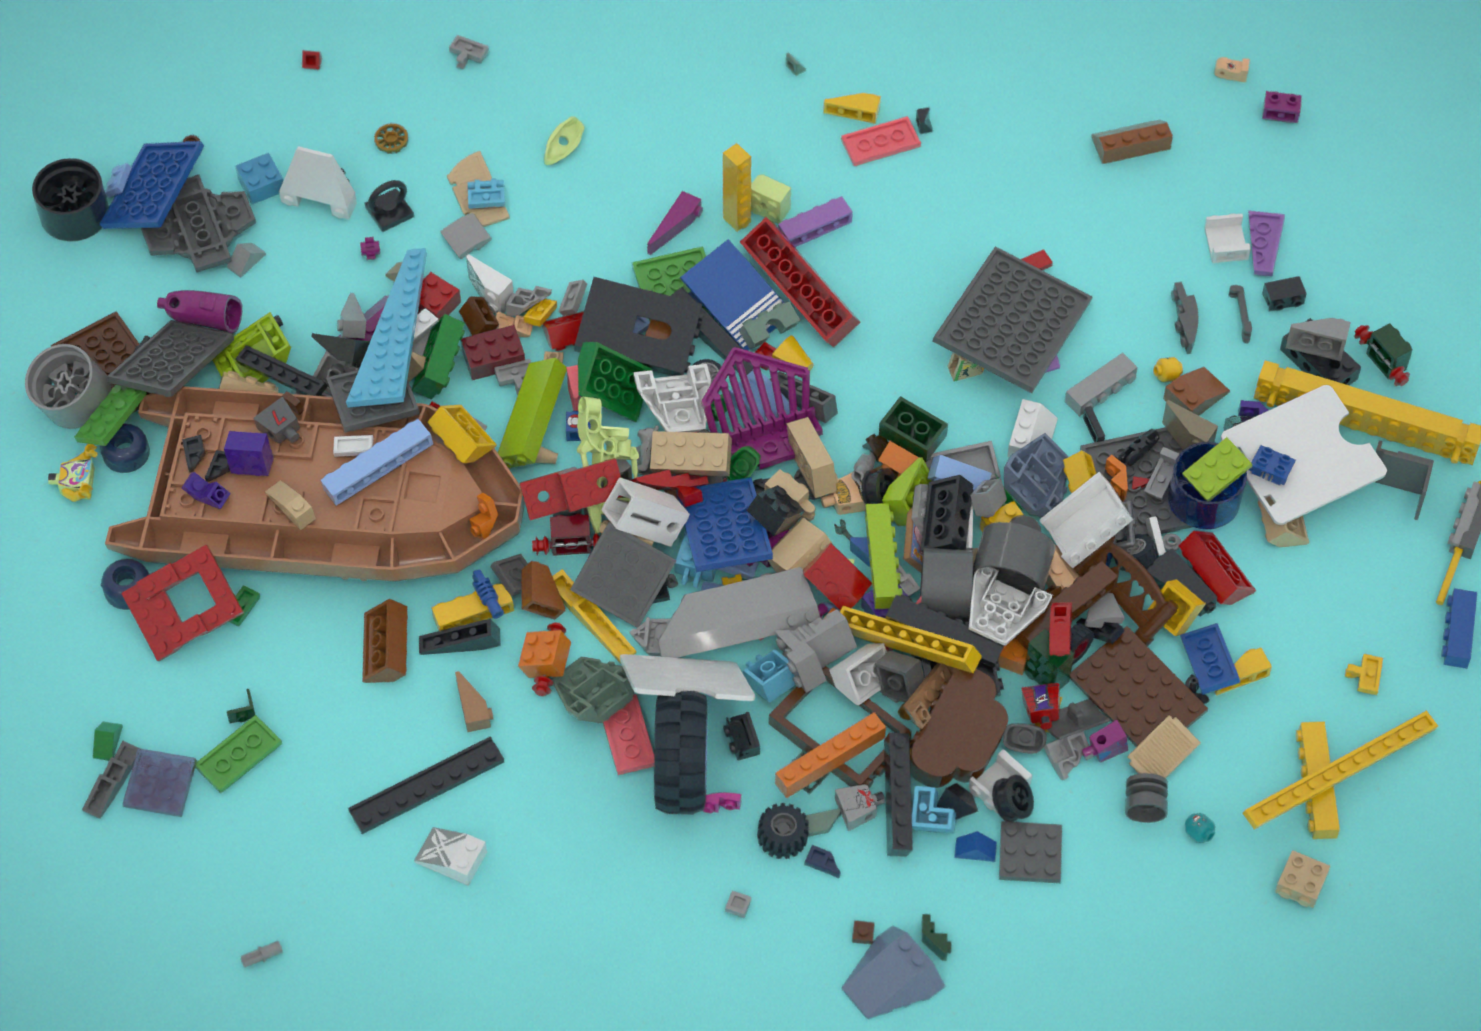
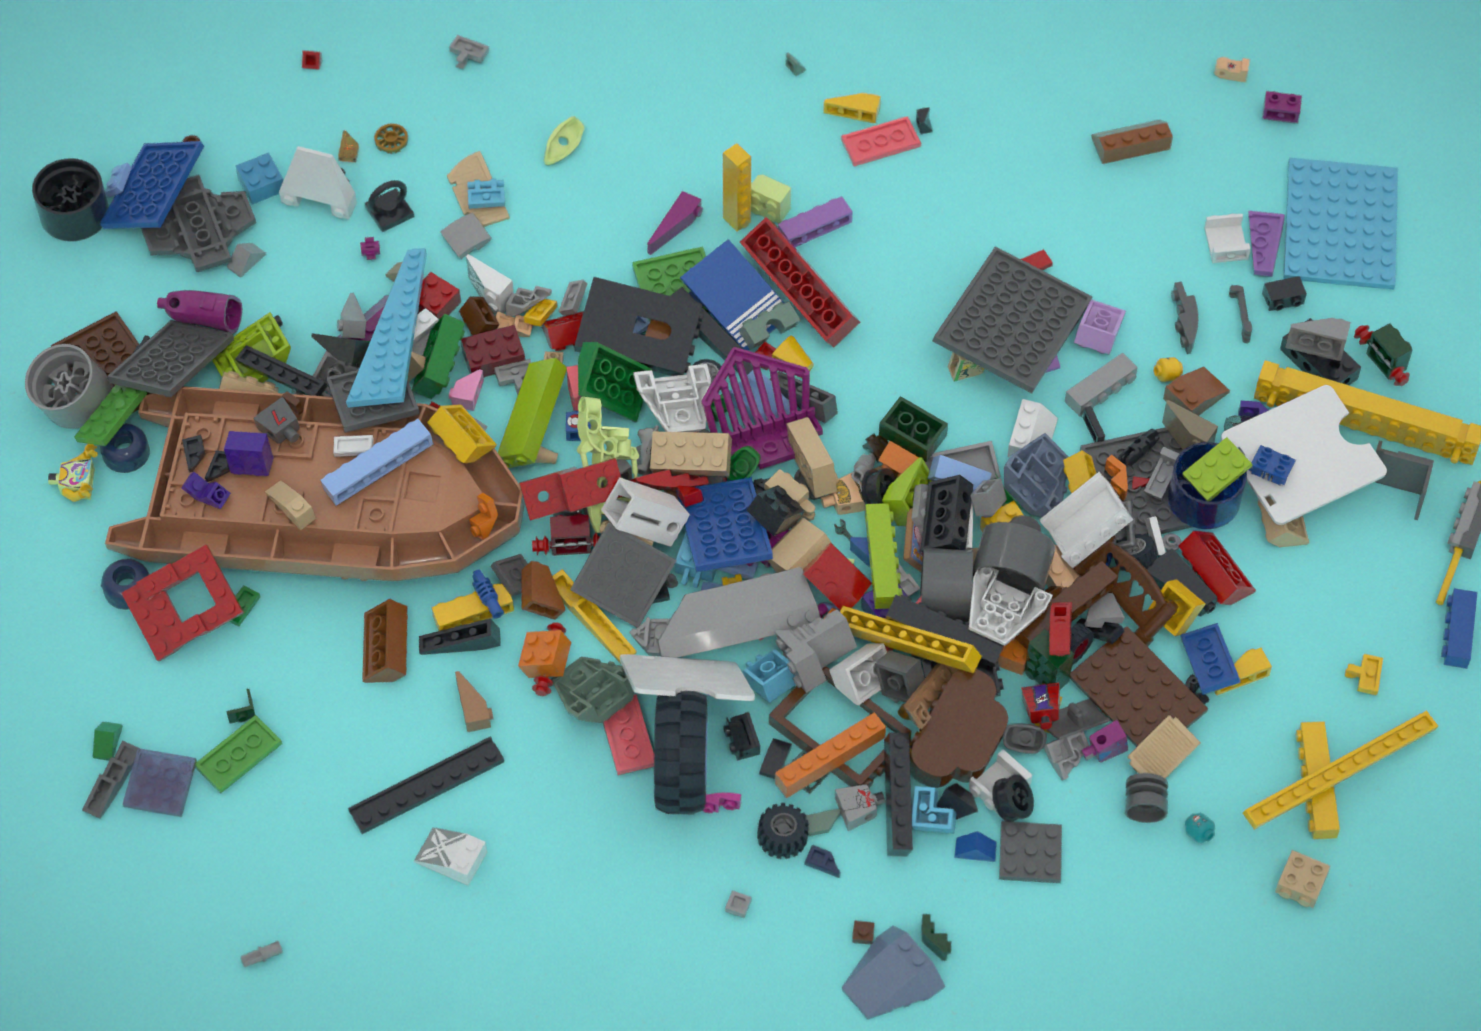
(348, 148): none -> clear orange tile
(467, 390): none -> bright pink slope
(775, 757): none -> black slope
(1099, 327): none -> lavender slope
(1341, 223): none -> medium azure plate

